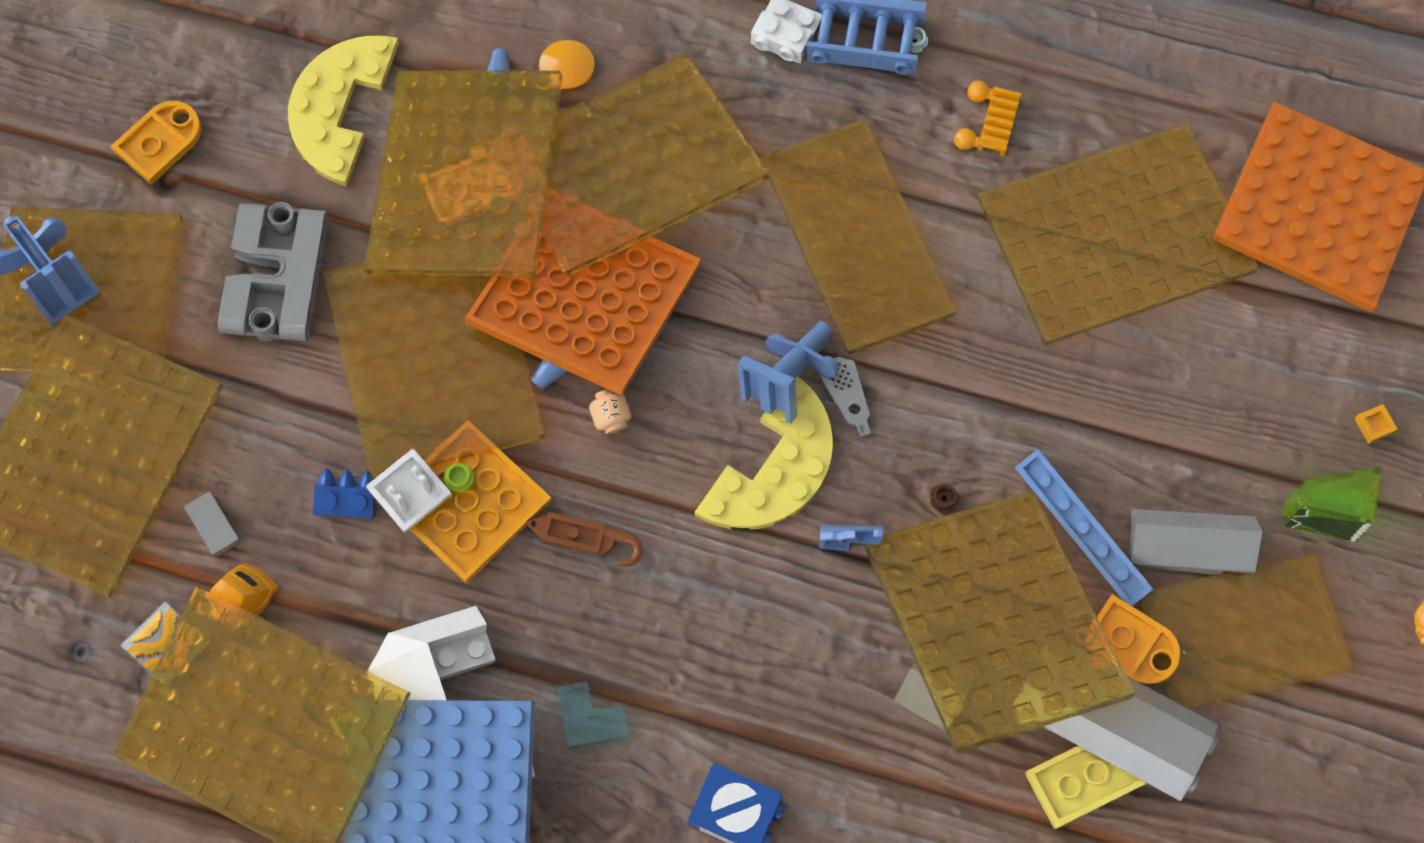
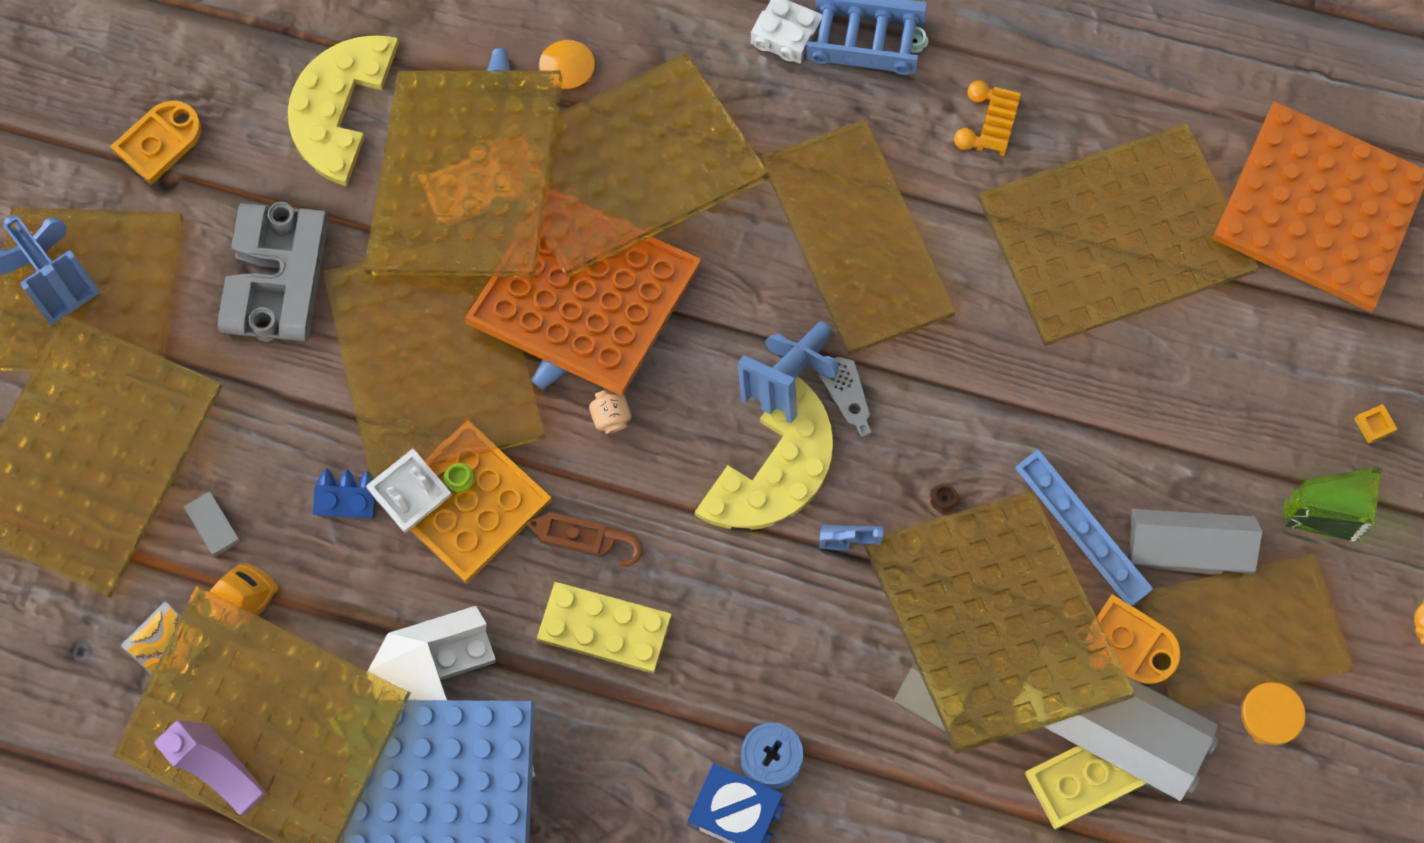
(205, 755): none -> lavender arch
(588, 726): clear light blue tile -> none
(604, 627): none -> light yellow plate
(789, 756): none -> medium blue piece
(1273, 714): none -> light orange tile

